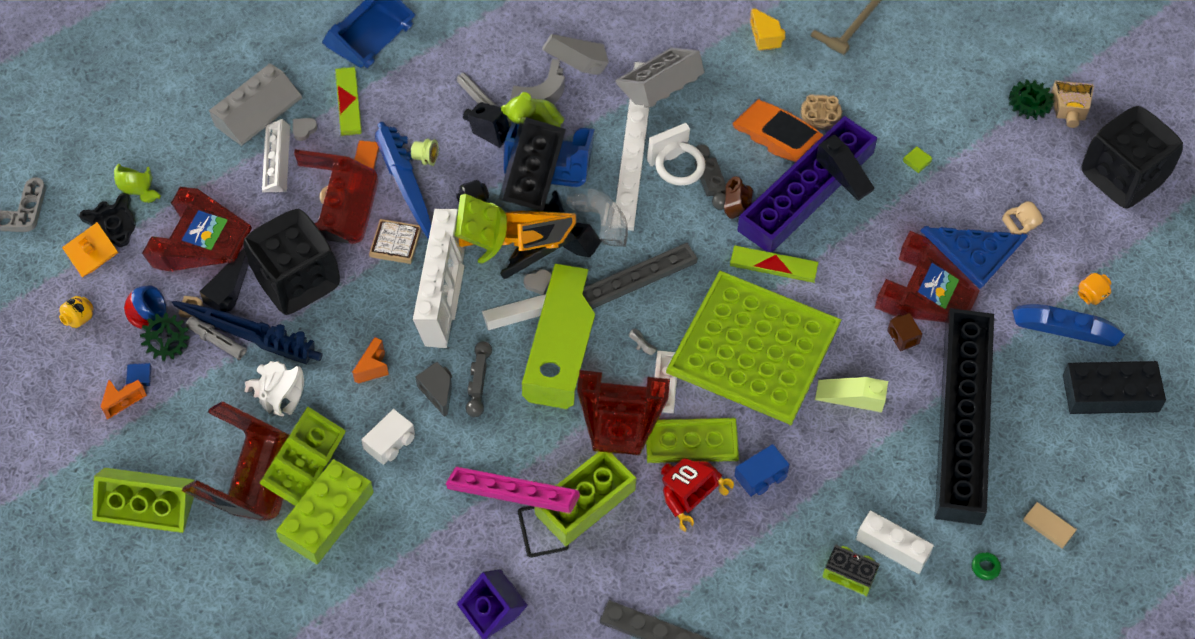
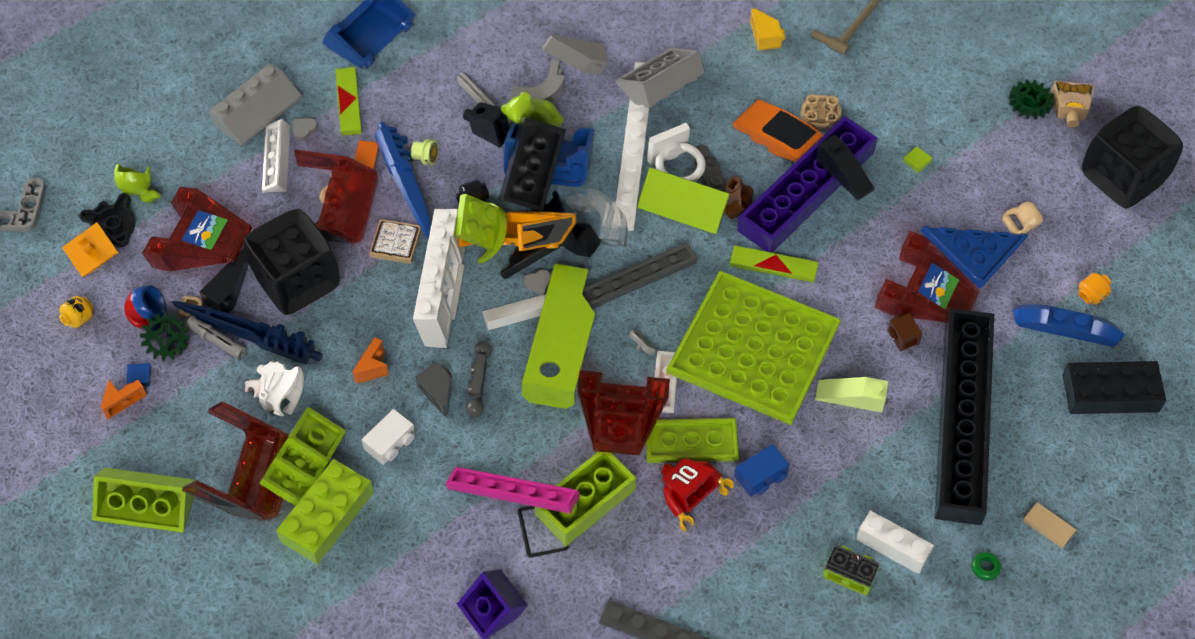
(683, 200): none -> lime tile

